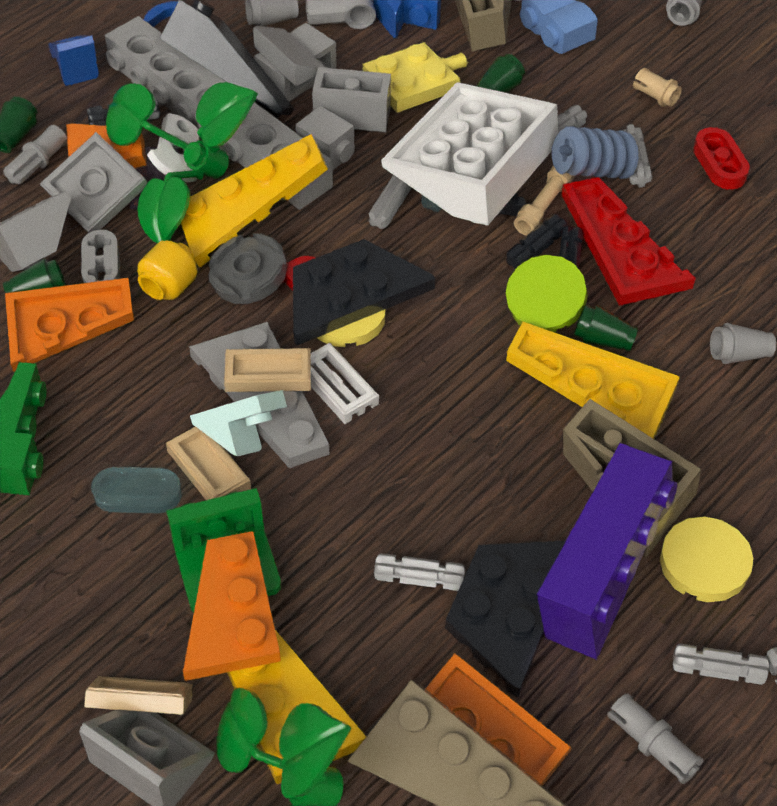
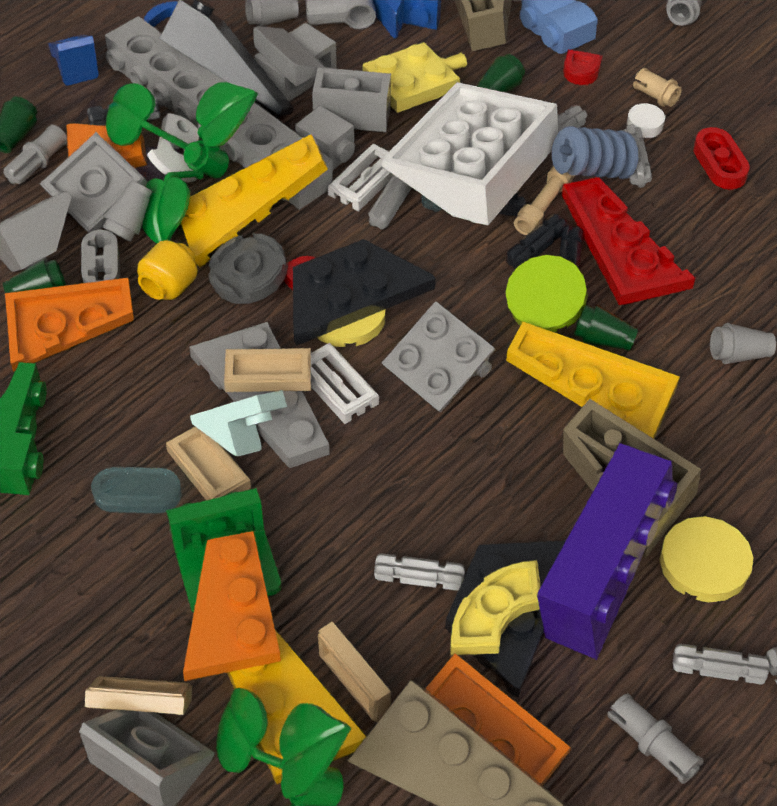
(128, 211): none -> light grey cone
(354, 672): none -> tan tile
(368, 185): none -> white tile
(439, 357): none -> light grey hinge
(493, 606): none -> light yellow tile
(581, 67): none -> red tile
(648, 118): none -> white tile

